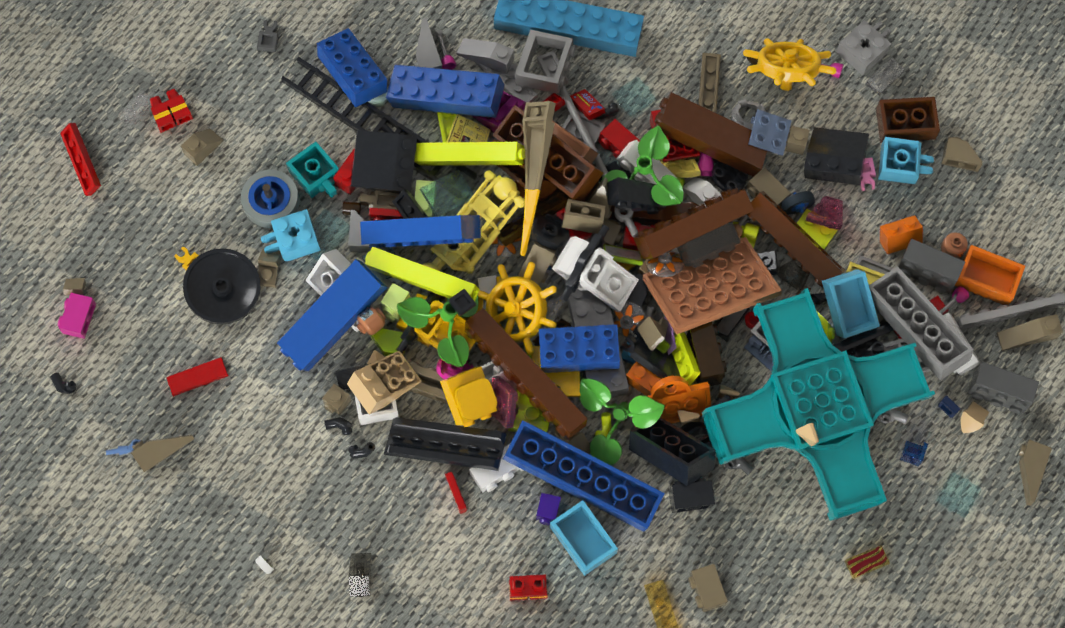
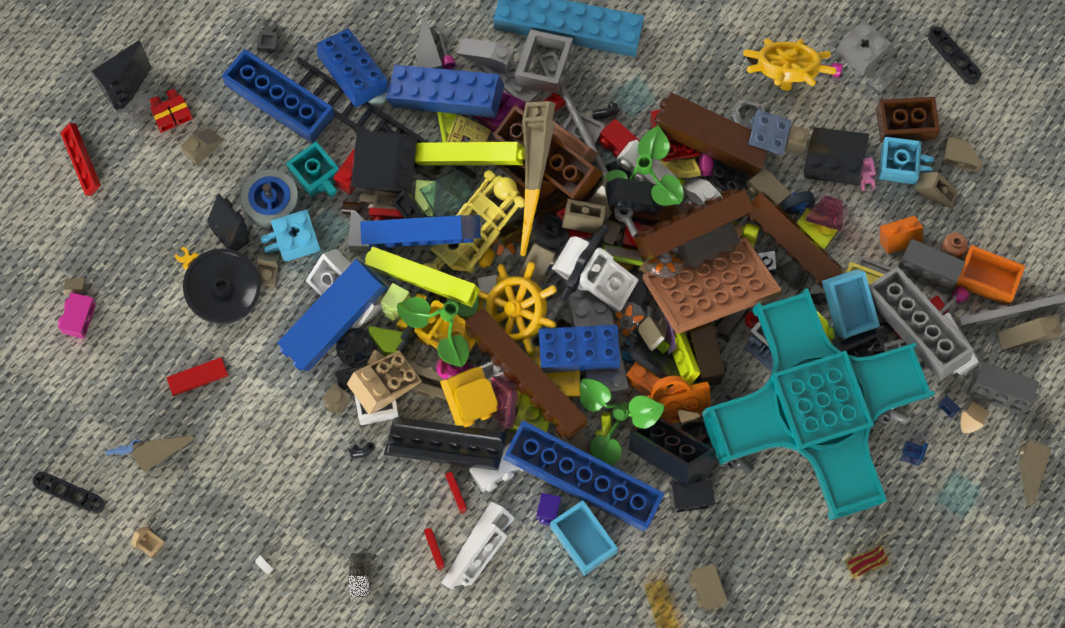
(62, 386): black arm -> none
(69, 491): none -> black beam
(123, 75): none -> black slope
(147, 541): none -> tan tile
(228, 224): none -> black slope
(278, 96): none -> blue brick
(339, 423): black arm -> none
(355, 347): none -> black dish
(371, 321): nougat head -> none
(434, 548): none -> red tile
(462, 302): black tile -> none
(479, 547): none -> white wedge
(487, 258): none -> yellow arm
(518, 257): none -> light grey arm
(528, 586): red hips -> none
(587, 104): red tile -> none
(709, 81): dark tan tile -> none
(724, 390): tan slope -> none
(808, 434): tan slope -> none
(936, 188): none -> dark tan slope
(956, 54): none -> black beam

